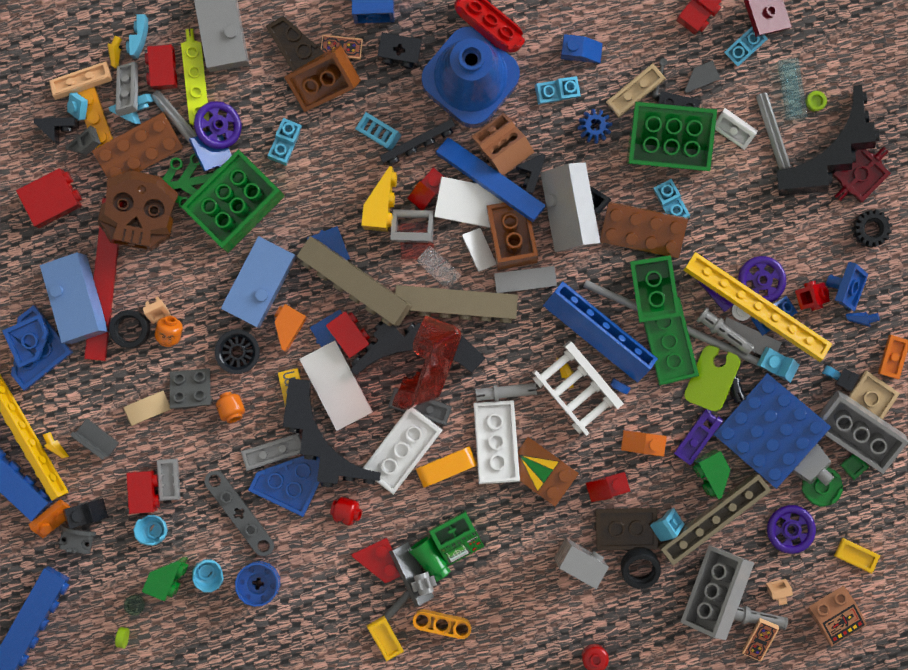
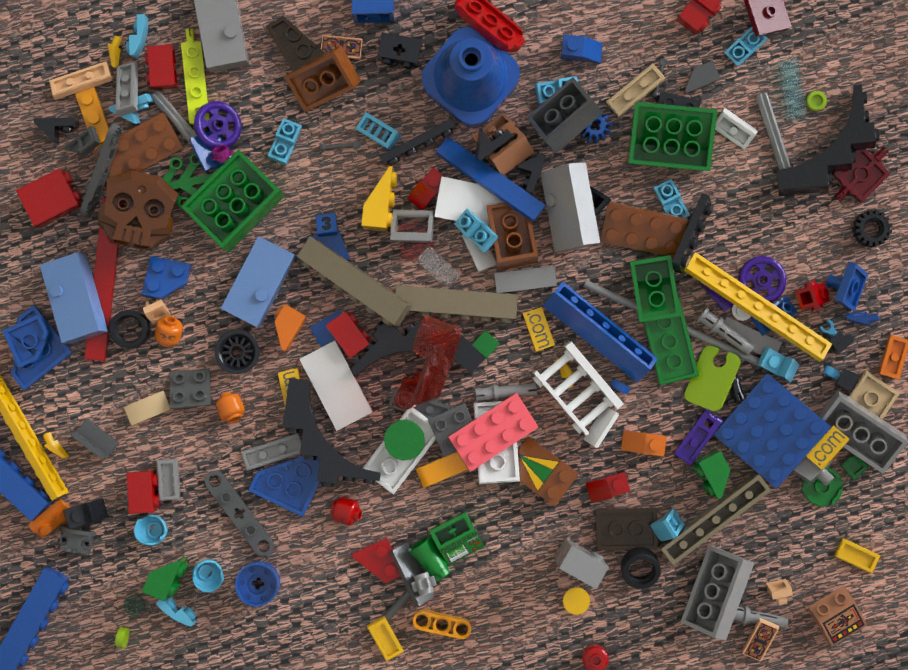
(77, 106): medium azure plate -> none
(96, 184): none -> dark grey piece
(165, 277): none -> blue plate
(184, 615): none -> medium azure slope
(221, 153): none -> magenta plate
(326, 224): none -> blue tile
(356, 144): none -> dark grey hinge
(404, 439): none -> green tile
(448, 423): none -> dark grey hinge
(476, 230): none -> medium azure slope
(485, 344): none -> green tile
(486, 146): none -> black slope
(493, 432): none -> coral plate
(538, 329): none -> yellow tile
(564, 115): none -> dark grey brick
(576, 600): none -> yellow piece
(601, 427): none -> white slope
(690, 238): none -> black plate
(805, 538): dark purple plate -> none
(827, 447): none -> yellow tile
(838, 339): none -> black piece

